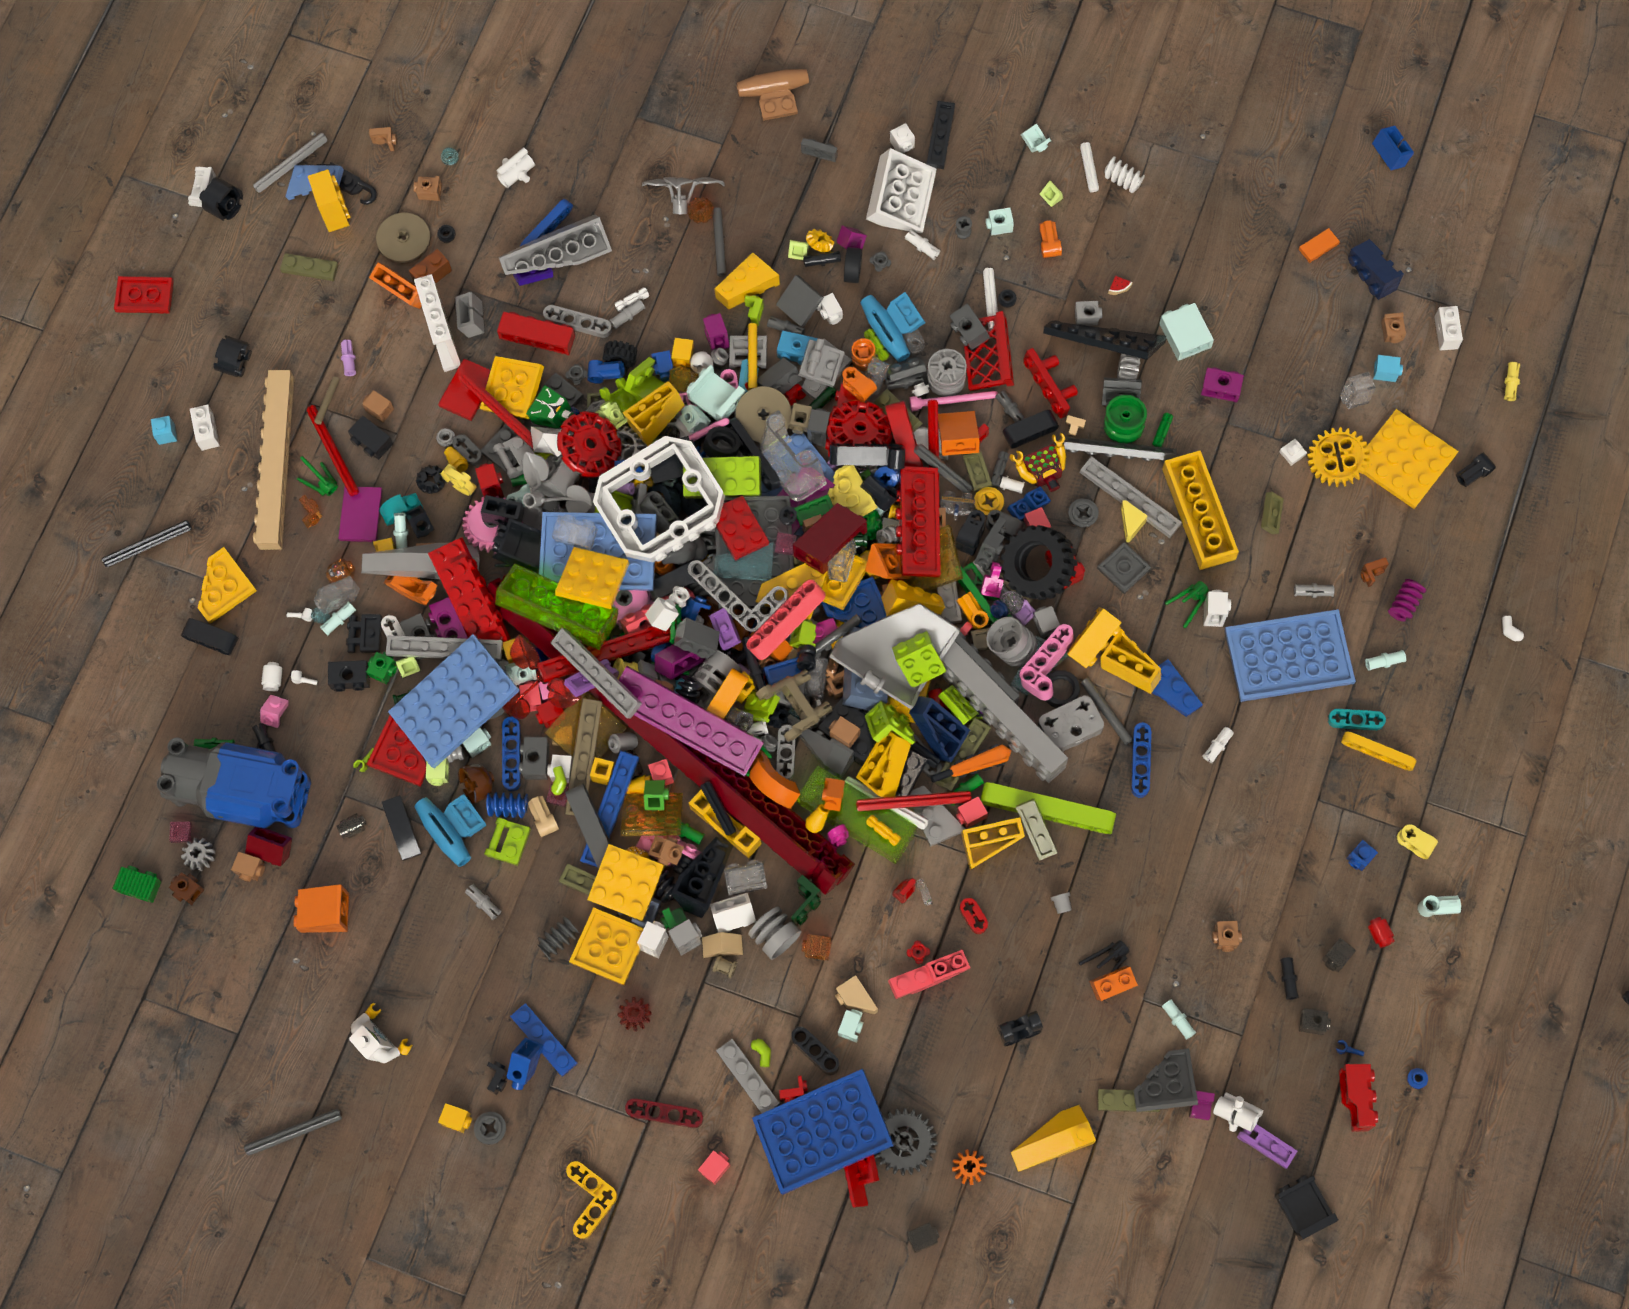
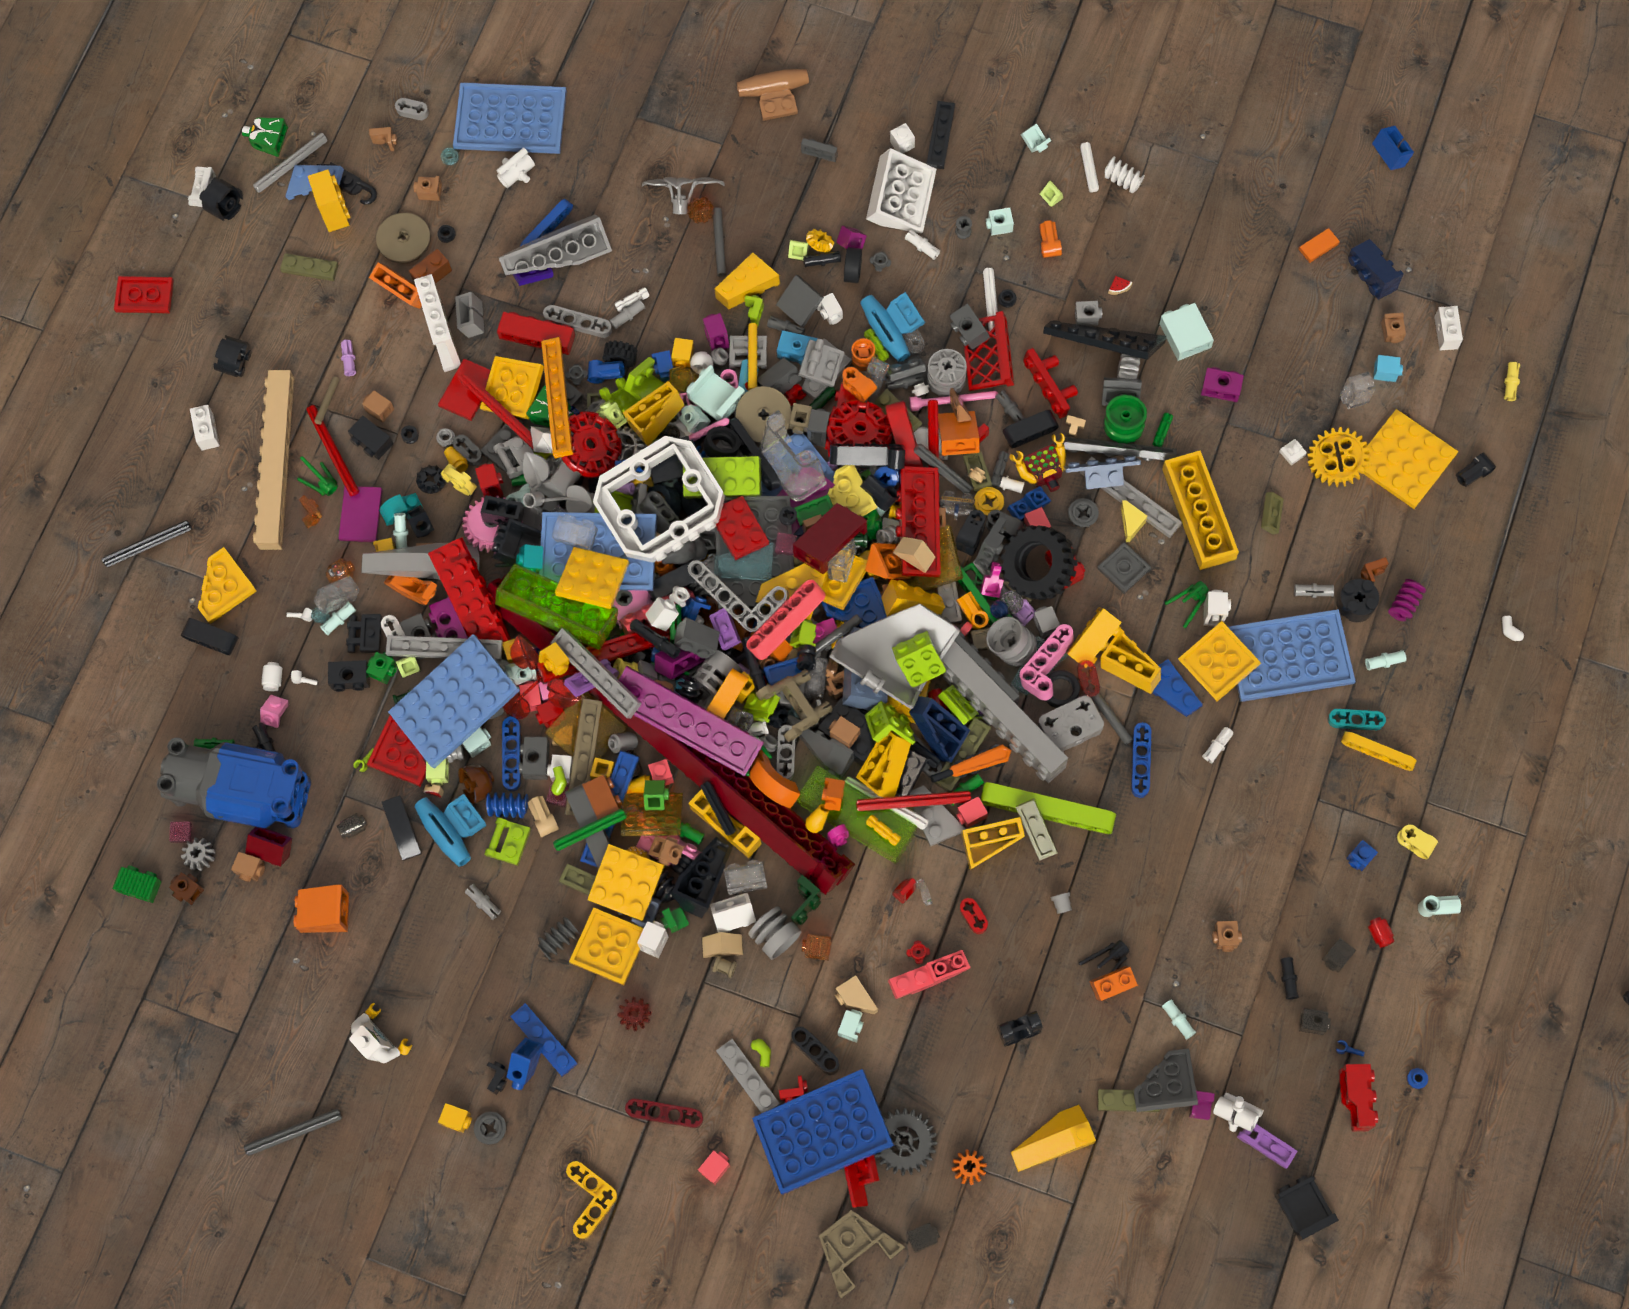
(164, 430): medium azure brick -> none
(267, 134): none -> green torso
(405, 430): none -> black bush
(411, 109): none -> light grey beam
(434, 790): none -> tan tile
(509, 118): none -> medium blue plate
(530, 557): none -> teal brick
(554, 659): none -> yellow brick
(557, 398): none -> light orange plate
(589, 829): none -> green axle
(602, 796): none -> dark orange piece
(660, 642): none -> black pin
(685, 936): light grey brick -> none
(849, 1240): none -> dark tan wing
(915, 553): none -> tan slope
(959, 407): none -> medium nougat slope
(977, 474): none -> tan plate
(1093, 677): none -> clear red beam
(1103, 473): none -> bracket
(1219, 661): none -> yellow plate
(1351, 594): none -> black brick

